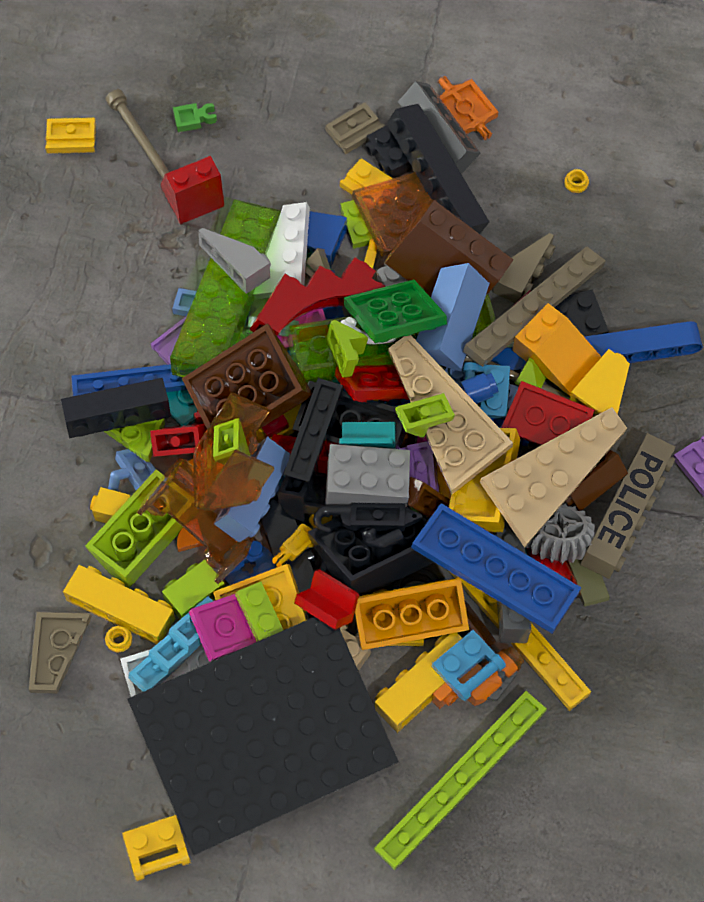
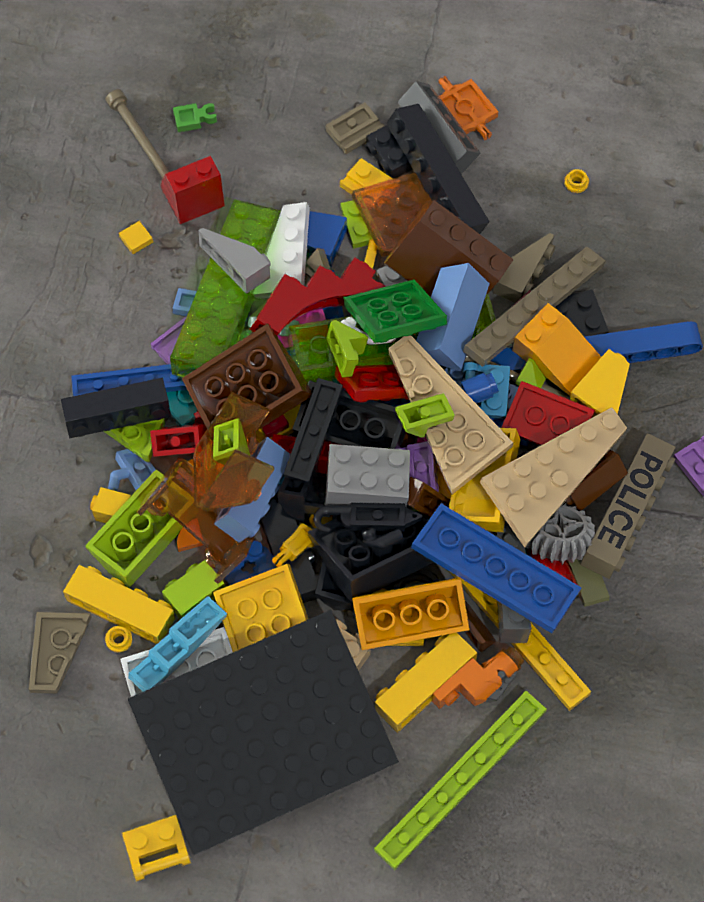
(70, 135): yellow plate -> none
(136, 237): none -> yellow tile
(222, 627): dark pink plate -> none
(258, 611): lime plate -> none
(328, 600): red panel -> none
(369, 434): teal panel -> none
(462, 659): dark azure plate -> none

